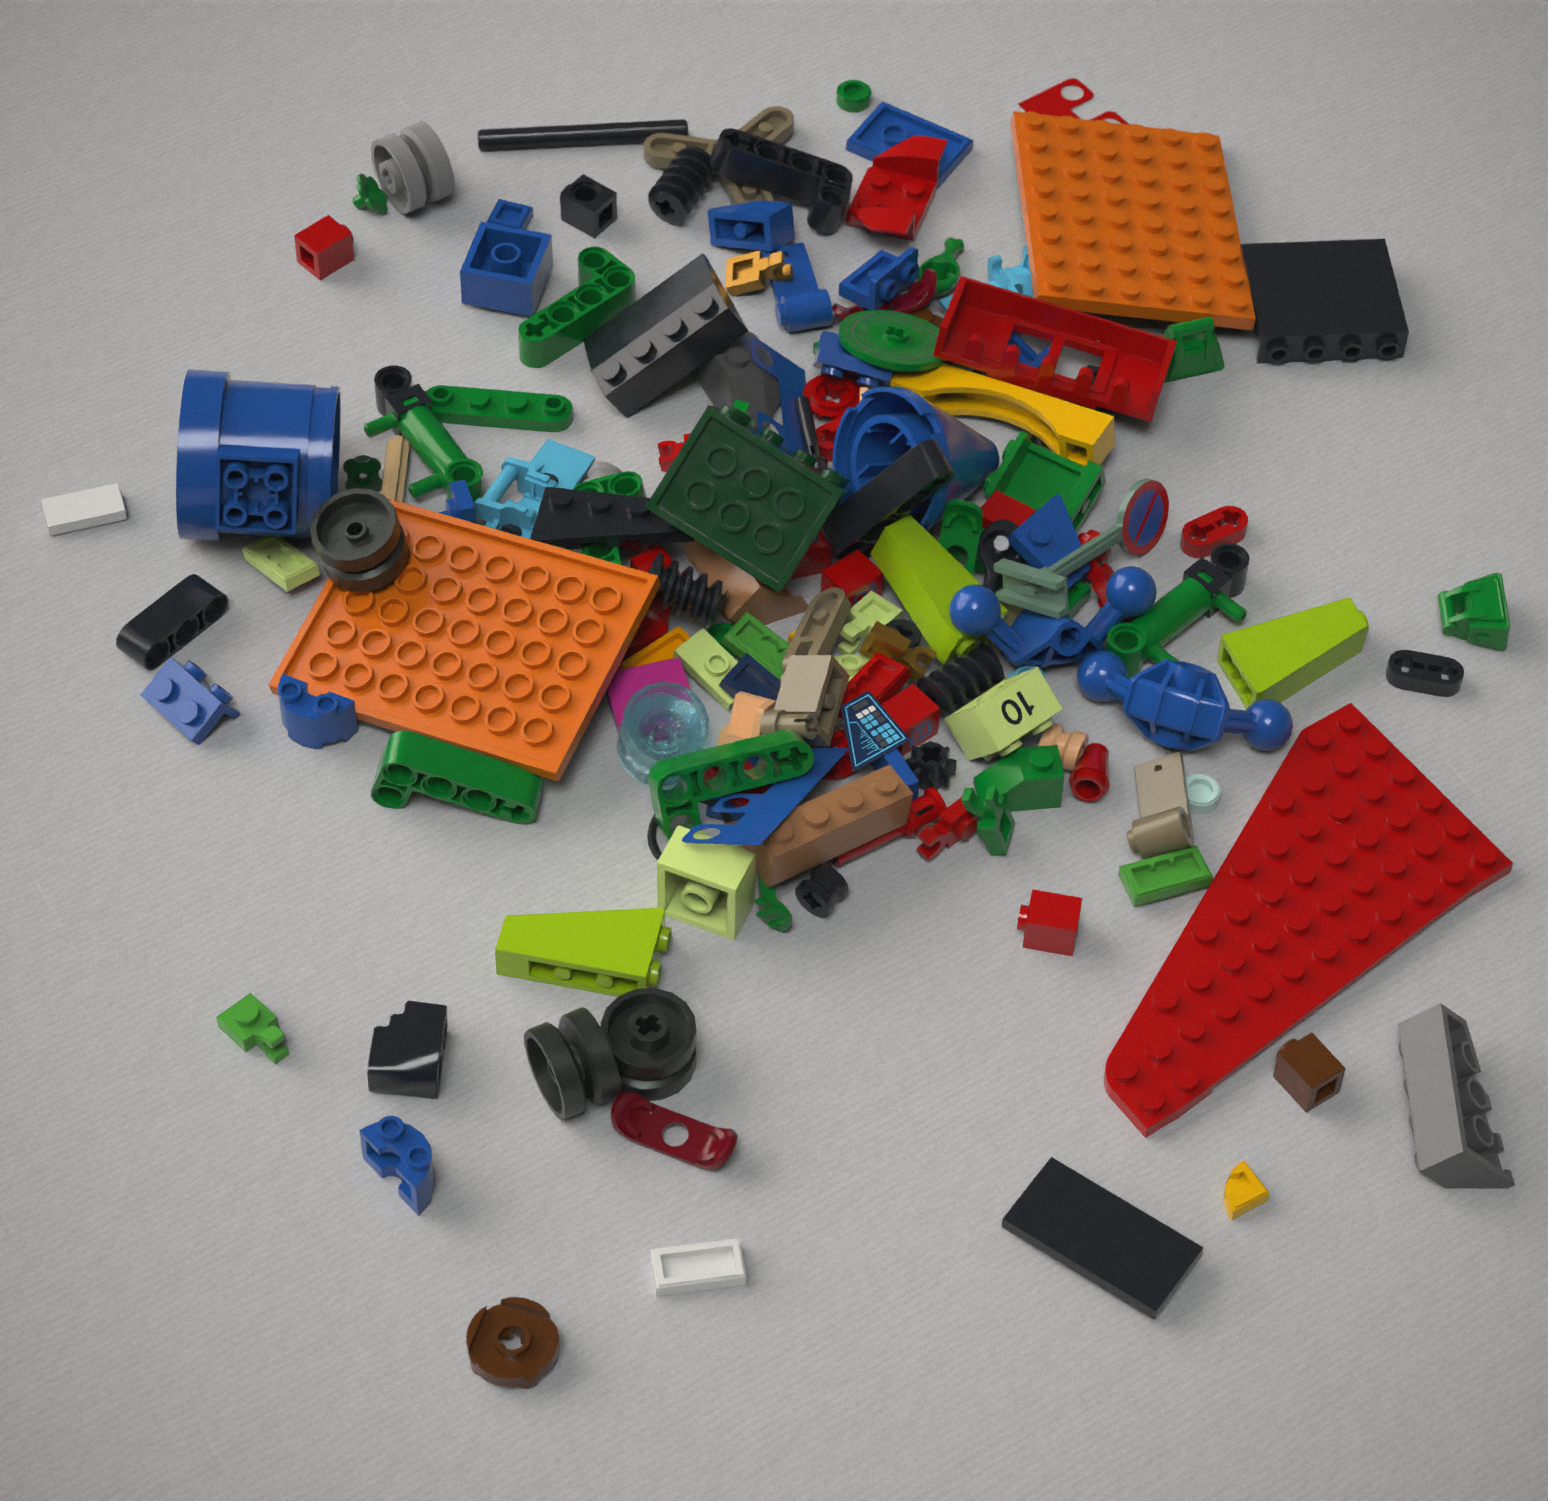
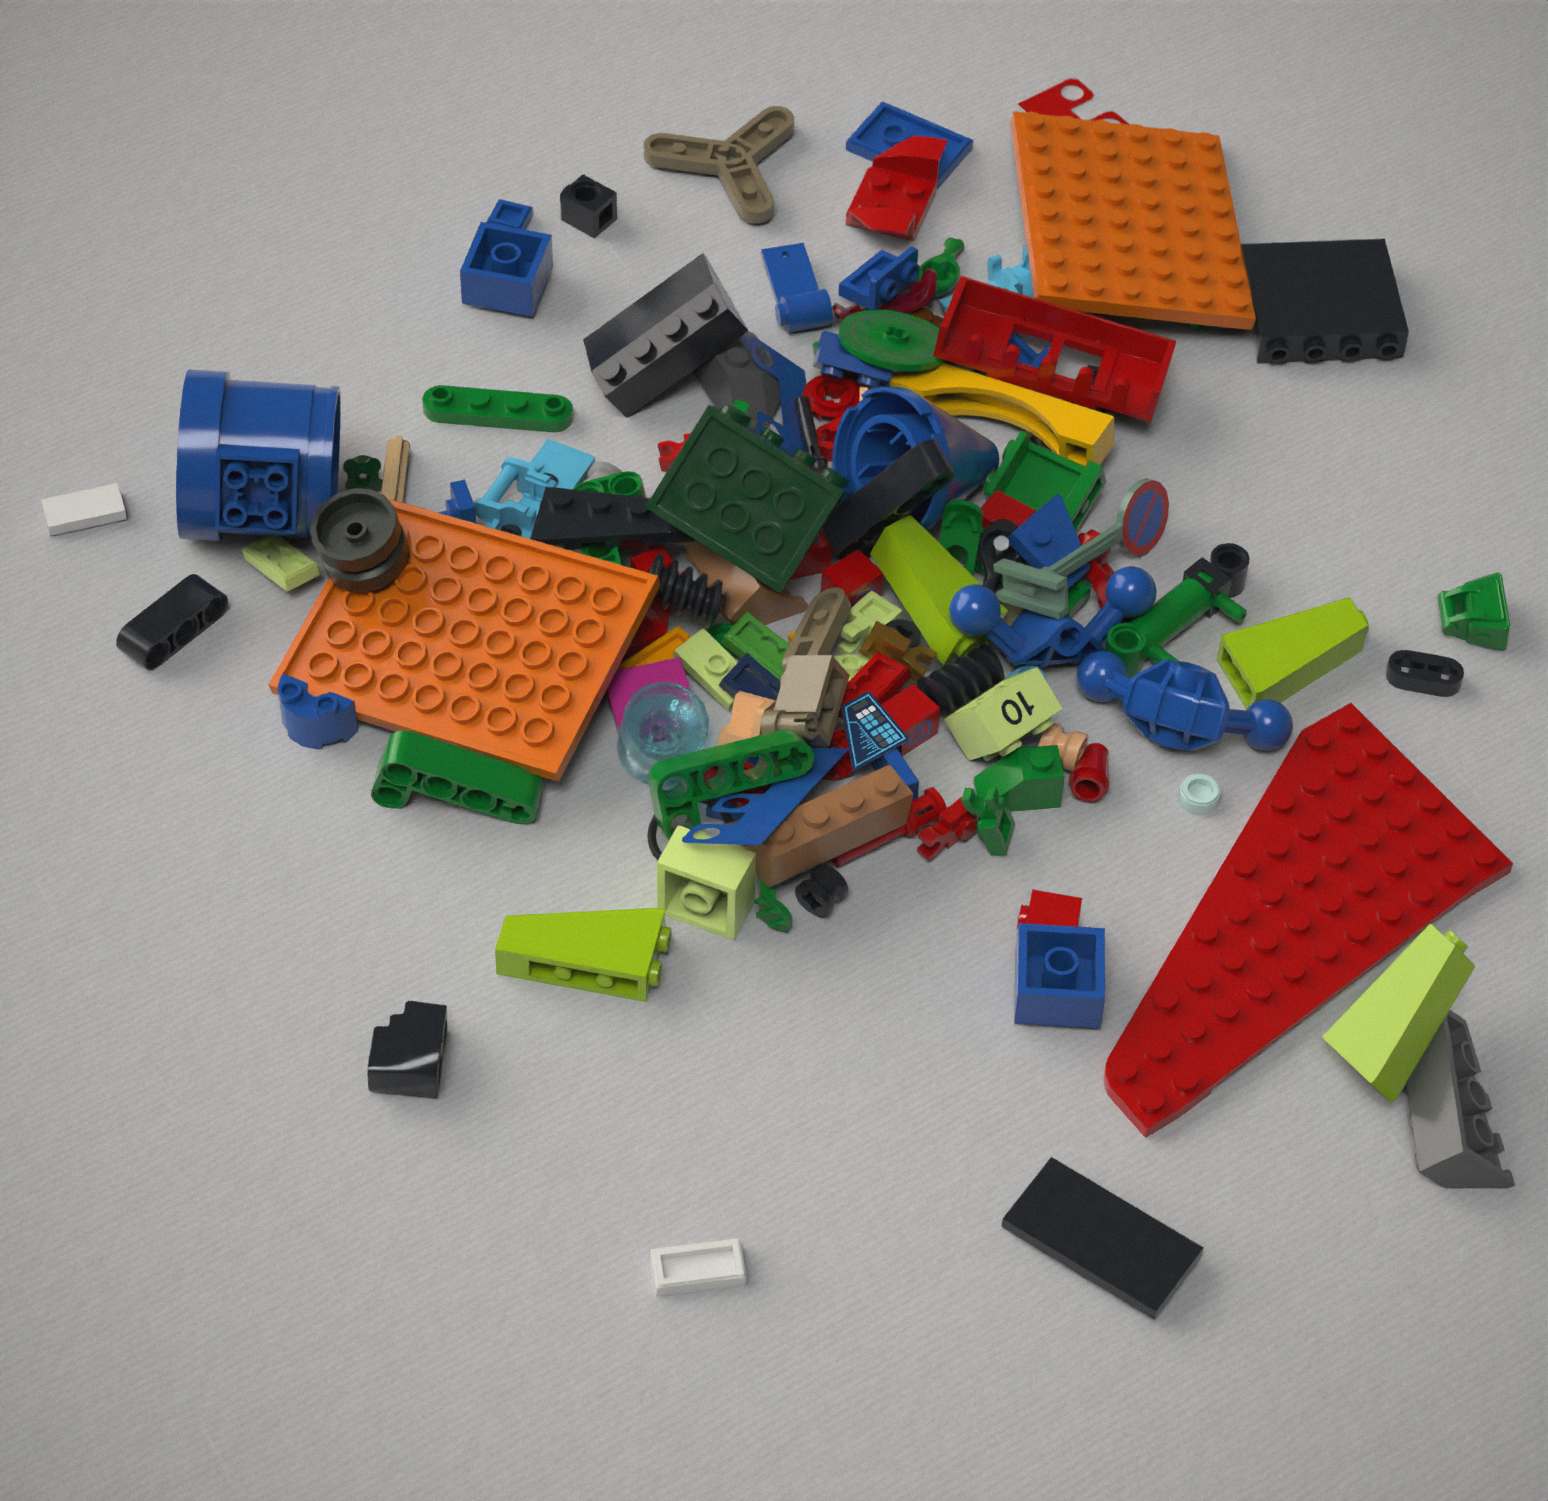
(187, 699): bracket -> none
(253, 1024): bright green plate -> none
(324, 247): red brick -> none
(369, 195): green plant -> none
(400, 1152): blue cylinder -> none
(410, 415): green piece -> none
(412, 167): light grey wheel -> none
(519, 1366): reddish brown plate -> none
(572, 1063): pearl dark grey wheel -> none
(577, 134): black axle -> none
(602, 293): green beam -> none
(646, 1122): dark red piece -> none
(651, 1042): pearl dark grey wheel -> none
(681, 185): black piece -> none
(750, 270): pearl gold plate -> none
(752, 225): blue slope -> none
(786, 173): black beam -> none
(853, 96): green tile -> none
(932, 765): black gear -> none
(1059, 975): none -> blue brick
(1163, 808): dark tan door -> none
(1165, 875): bright green plate -> none
(1195, 351): green piece -> none
(1211, 529): red beam -> none
(1243, 1191): yellow tile -> none
(1308, 1071): reddish brown brick -> none
(1402, 1011): none -> lime slope

